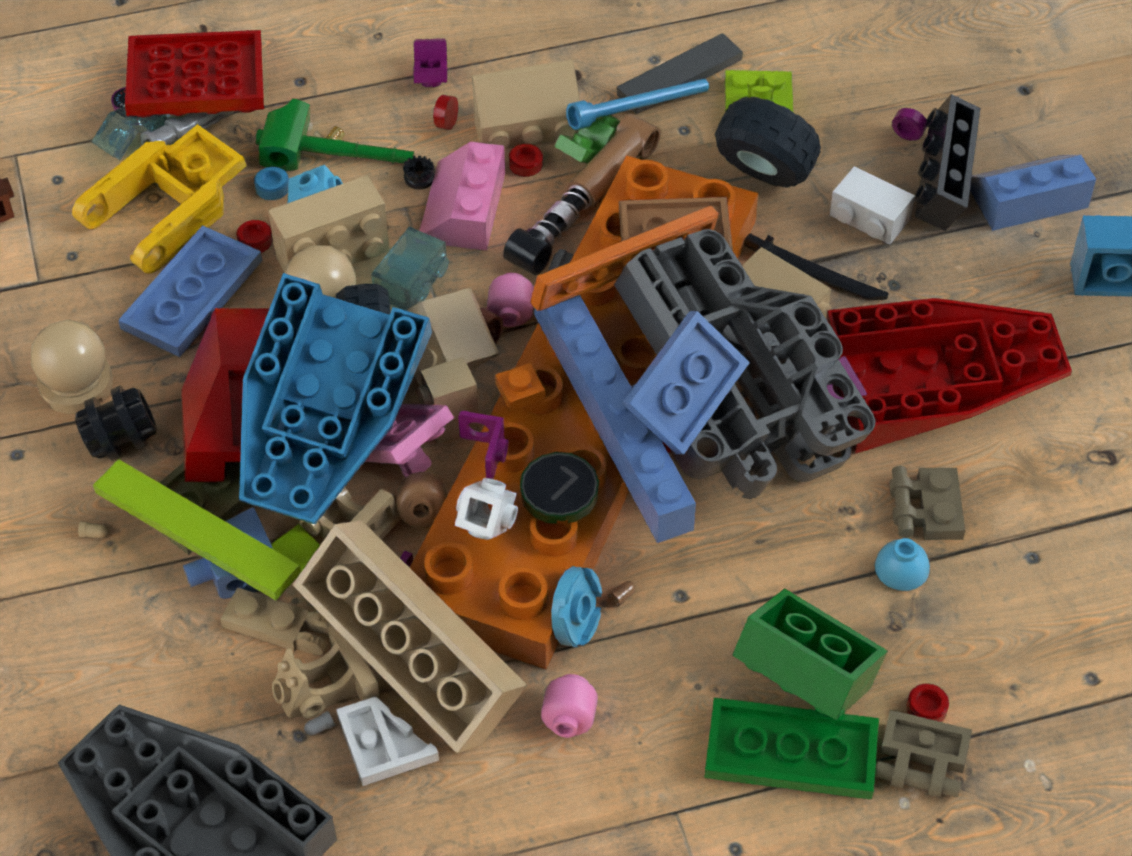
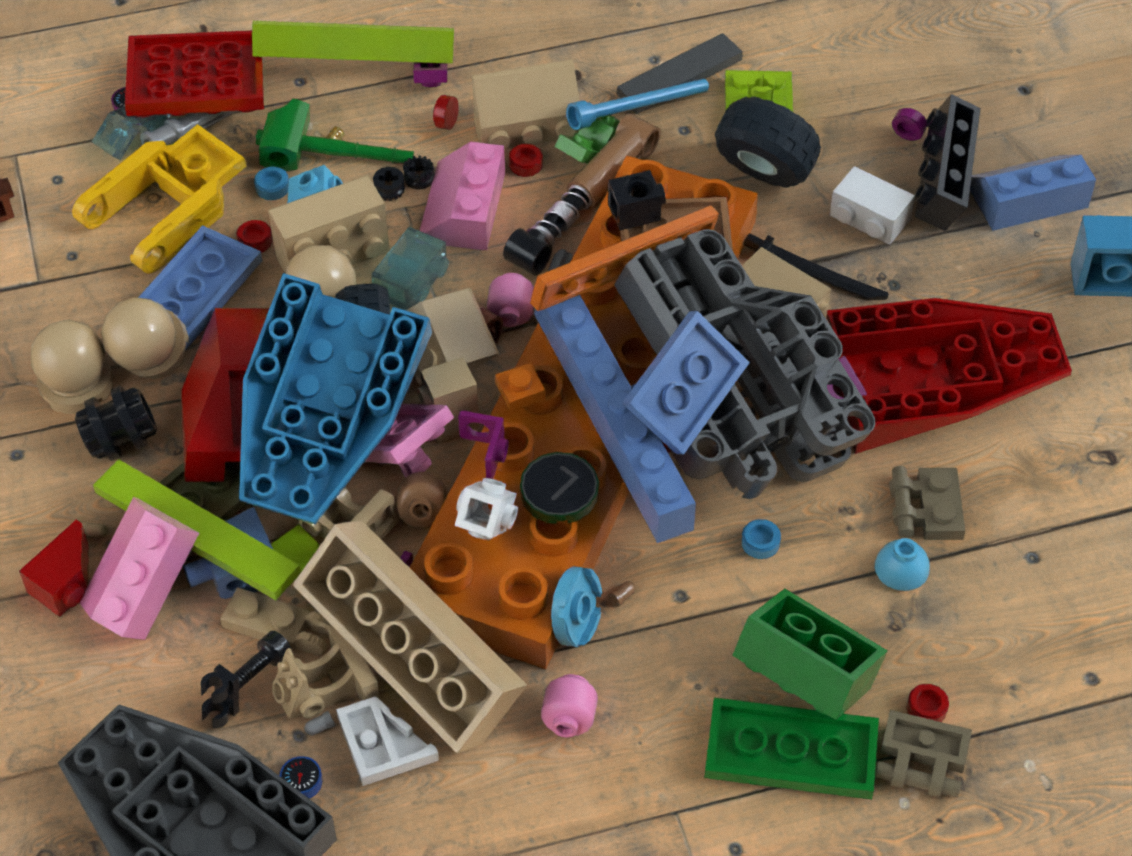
(59, 571): none -> red slope
(137, 570): none -> bright pink slope
(144, 337): none -> tan tile
(227, 685): none -> black bar
(303, 775): none -> black tile
(352, 42): none -> lime tile
(391, 191): none -> black bush
(635, 199): none -> black brick
(761, 539): none -> dark azure tile

